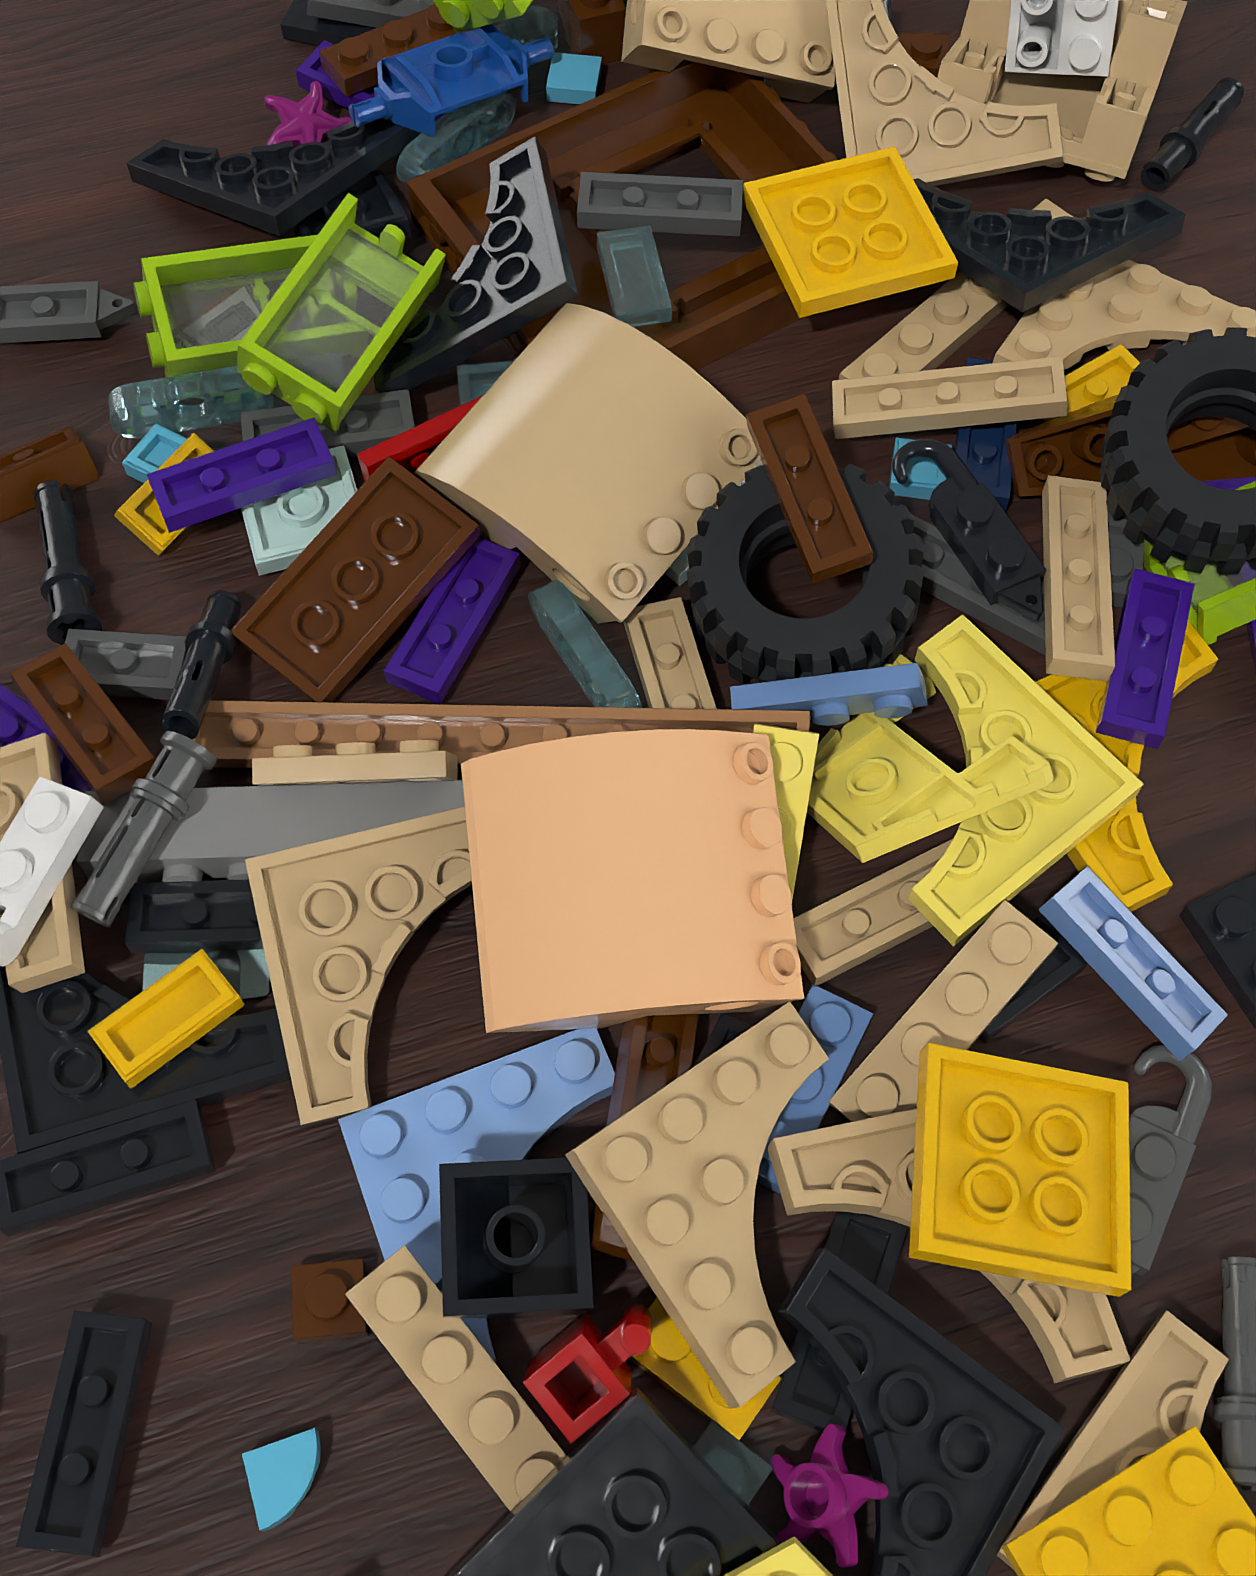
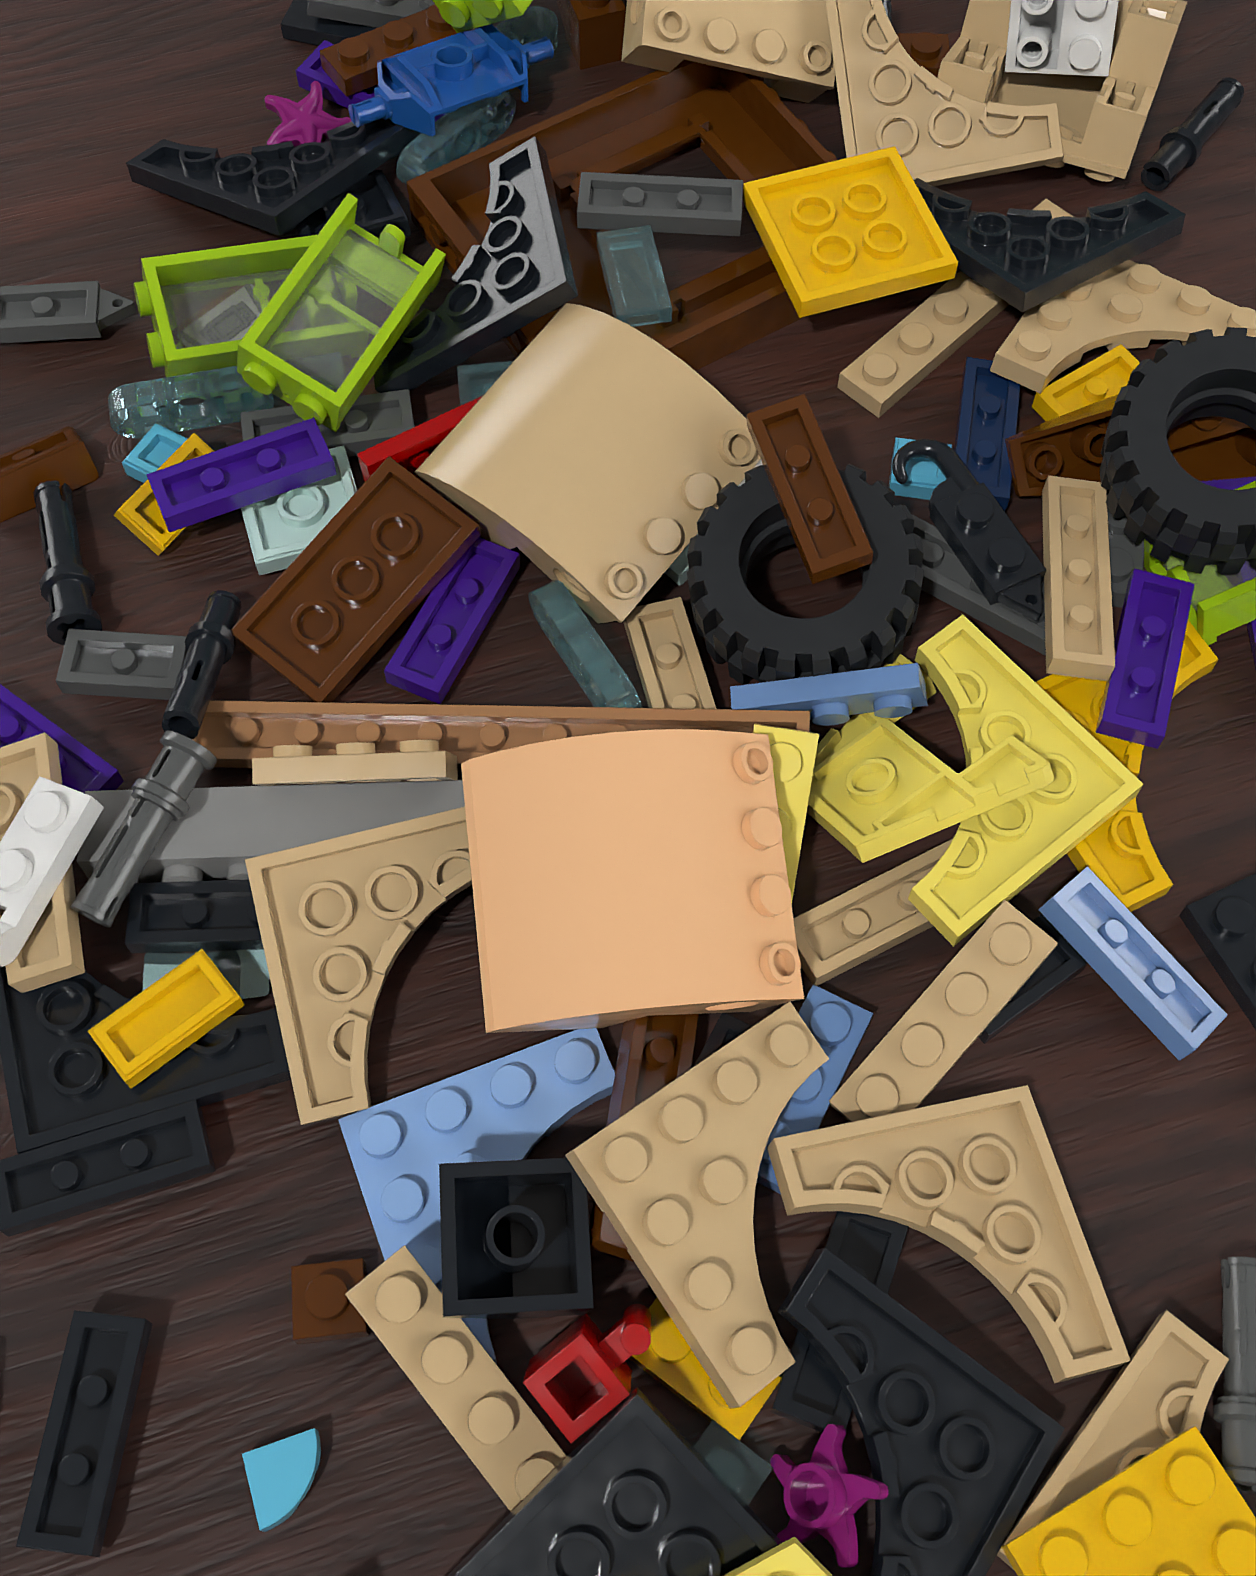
(84, 722): reddish brown plate -> none
(573, 78): medium azure tile -> none
(949, 397): tan plate -> none
(1021, 1171): yellow plate -> none
(1161, 1153): dark grey plate -> none

